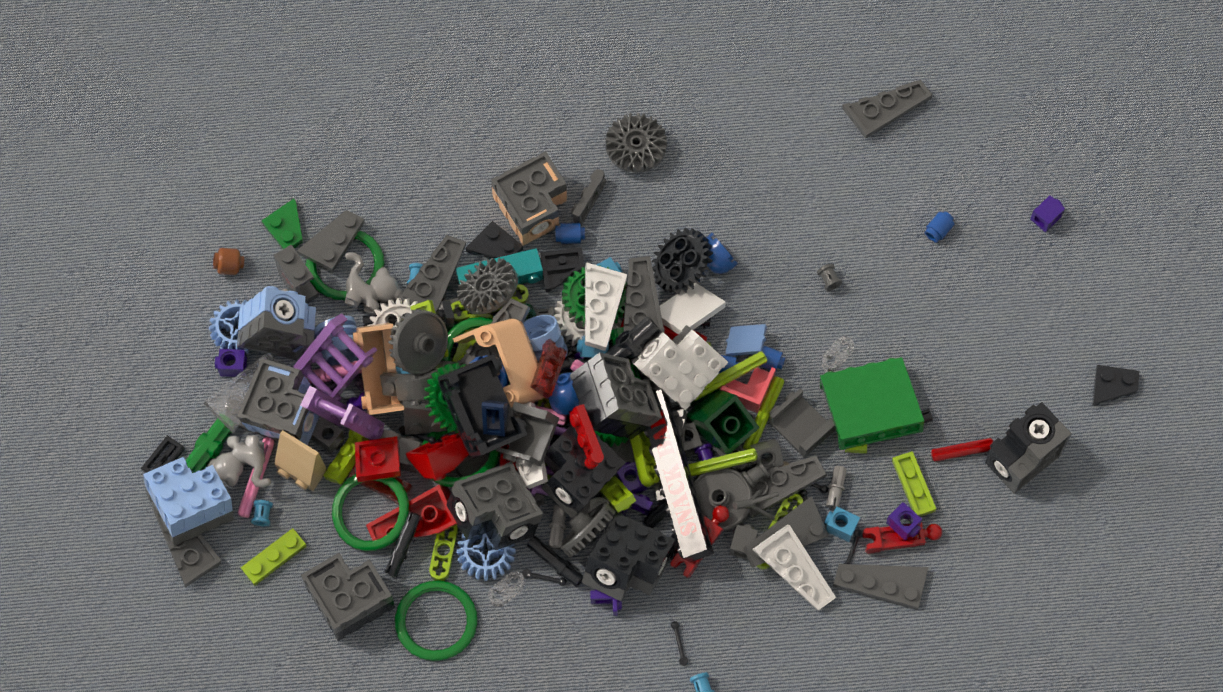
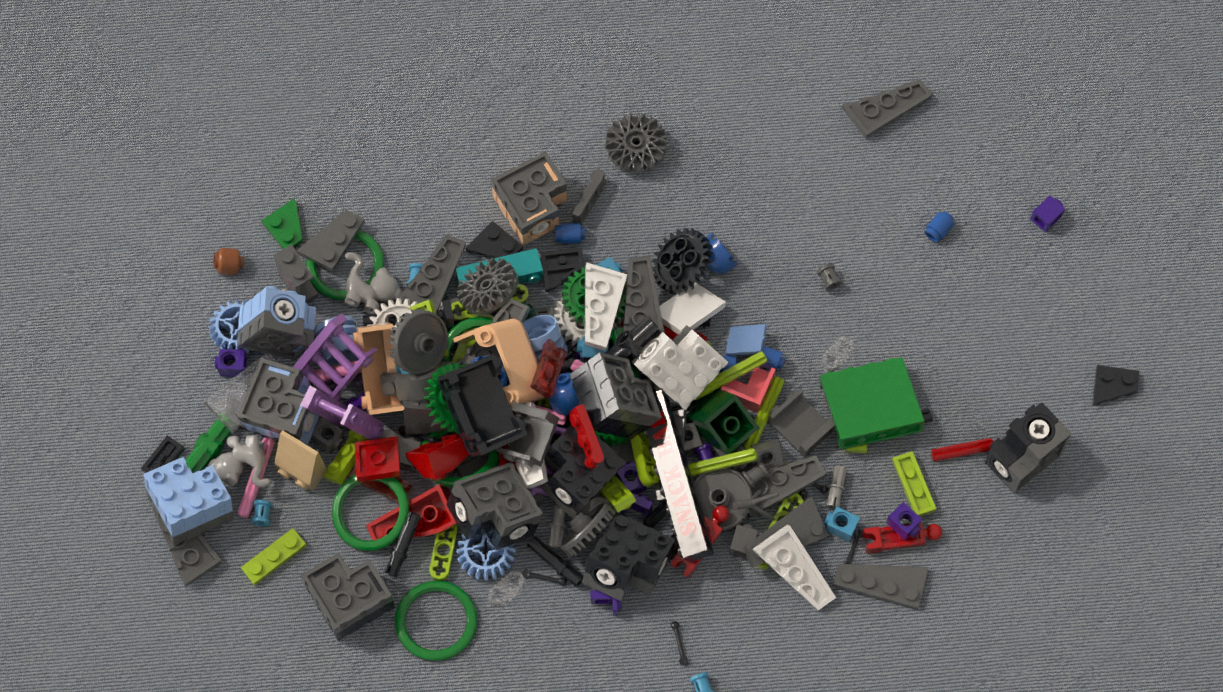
(494, 417): dark blue slope -> none

